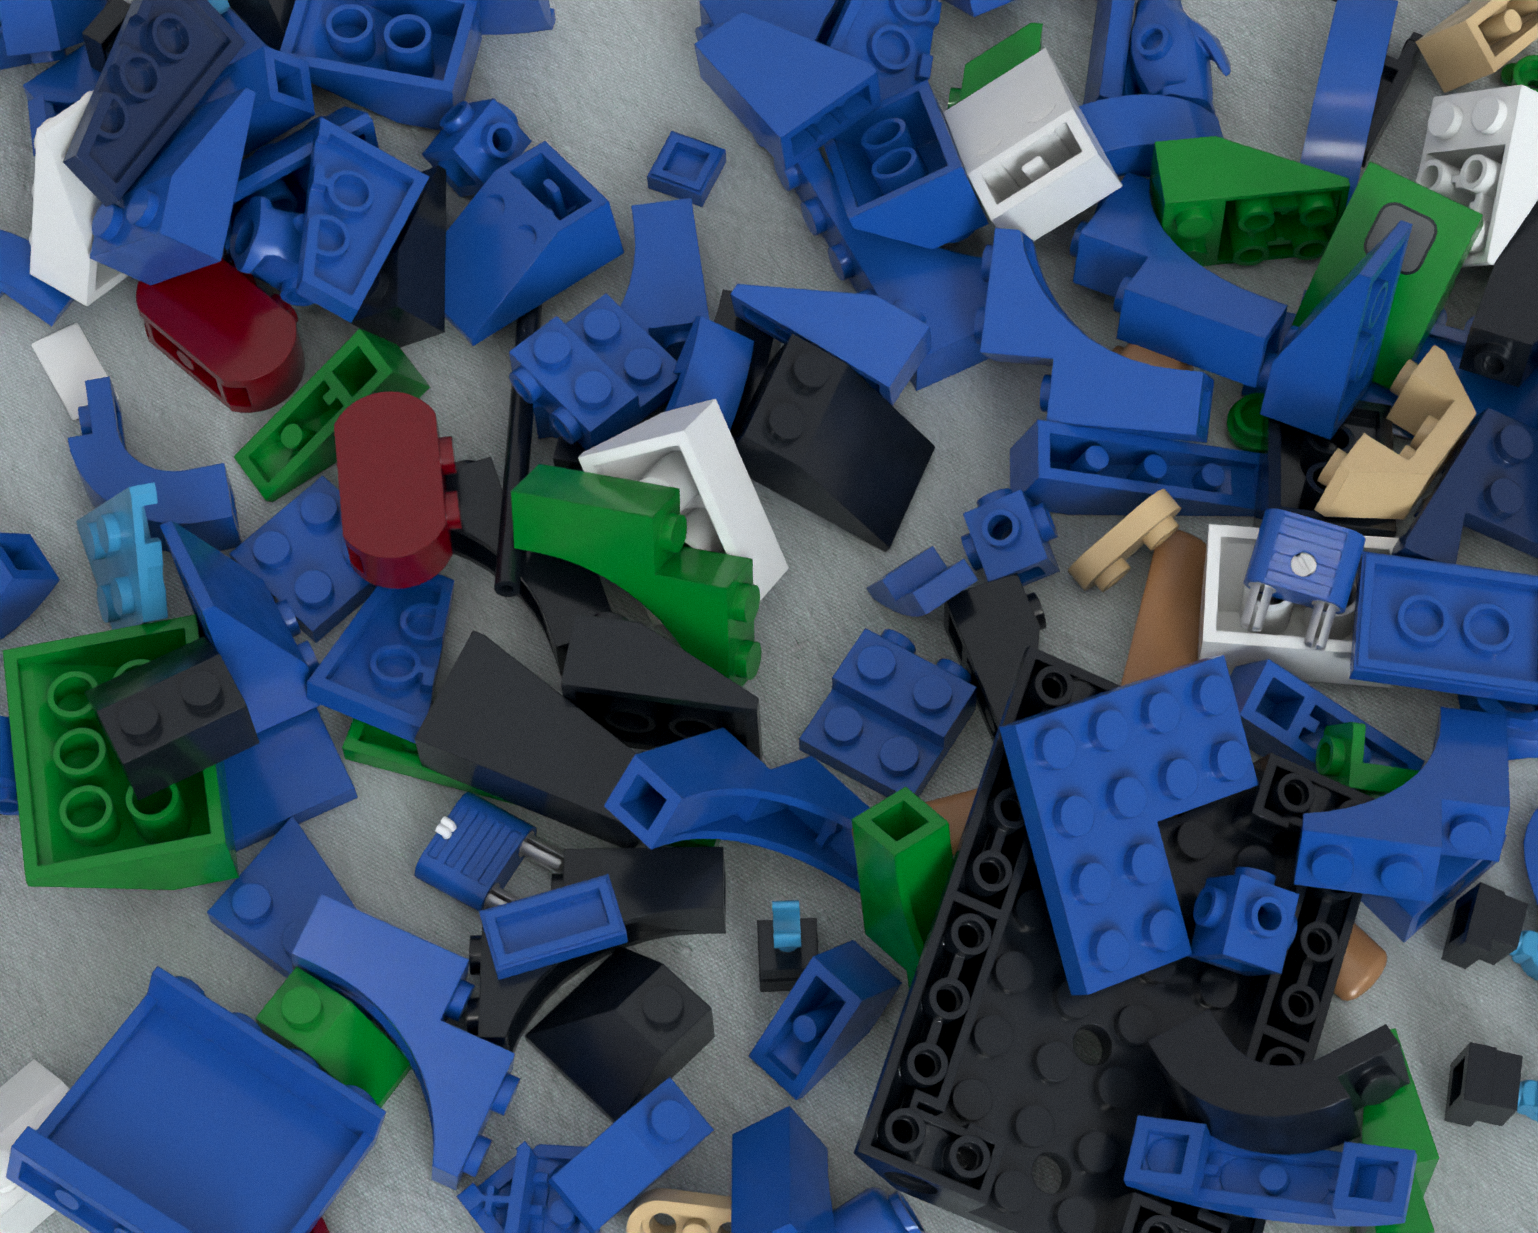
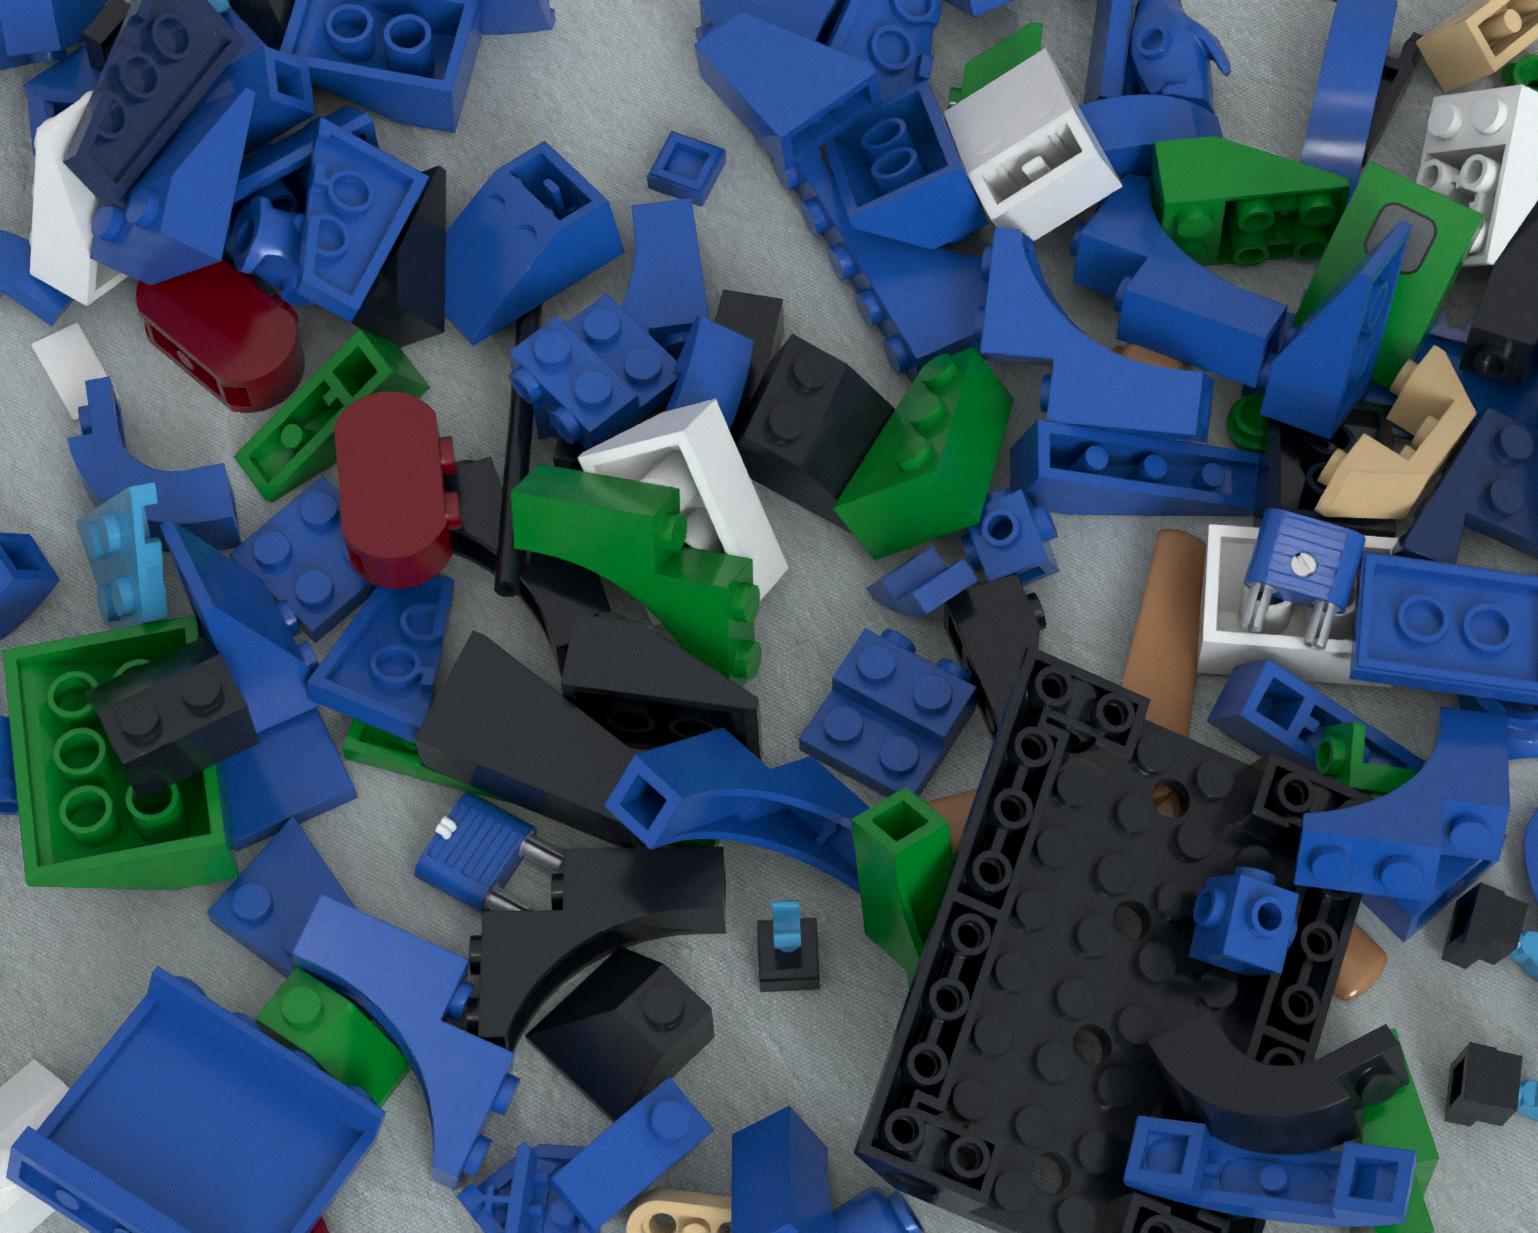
(475, 143): blue brick -> none
(553, 926): blue tile -> none
(824, 1017): blue slope -> none
(863, 330): blue slope -> none
(930, 459): none -> green wedge
(1091, 802): blue plate -> none
(1106, 560): tan plate -> none

